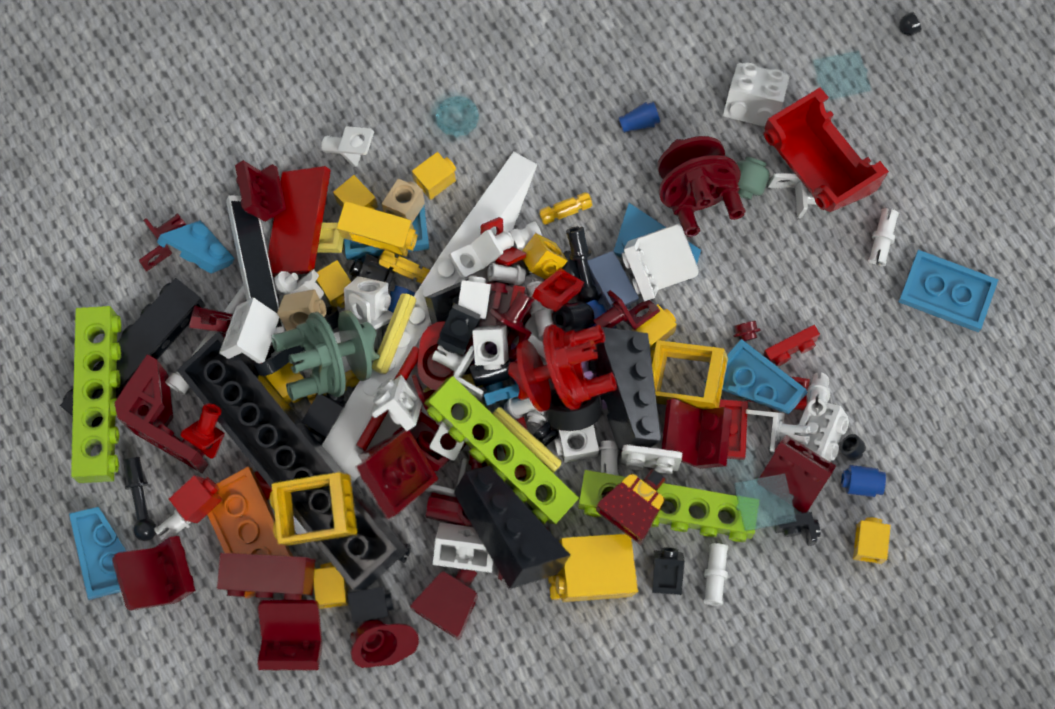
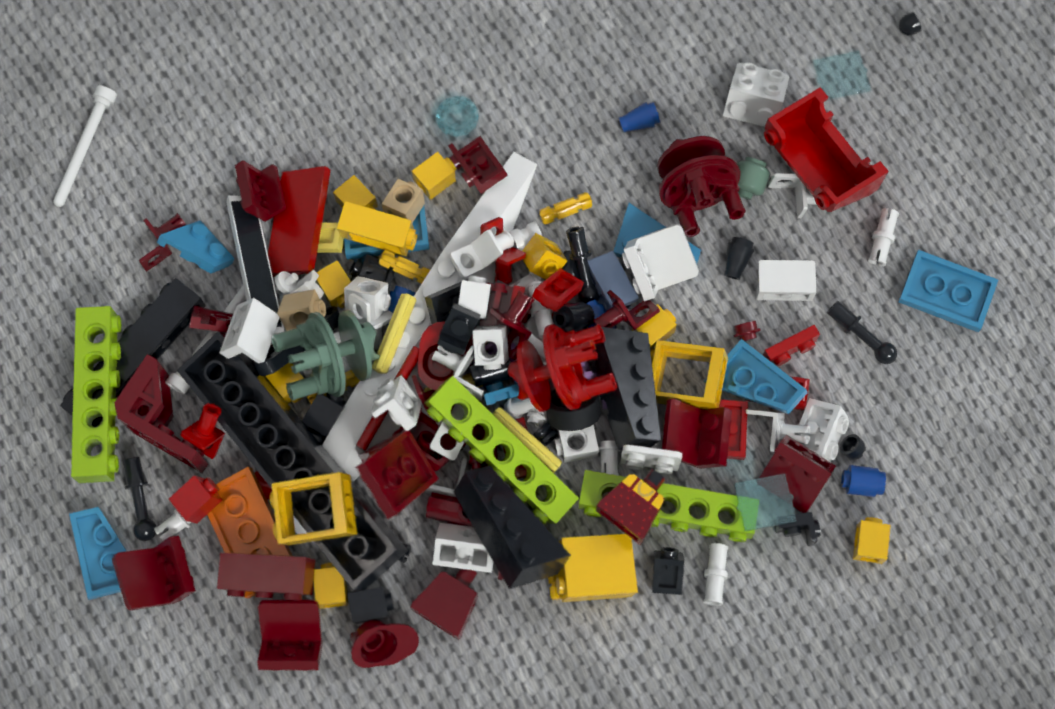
(103, 99): none -> white piece
(350, 144): white bracket -> none
(478, 163): none -> dark red bracket
(506, 274): white pin -> none
(738, 255): none -> black cone
(786, 280): none -> white panel
(818, 394): white pin -> none
(884, 352): none -> black pin

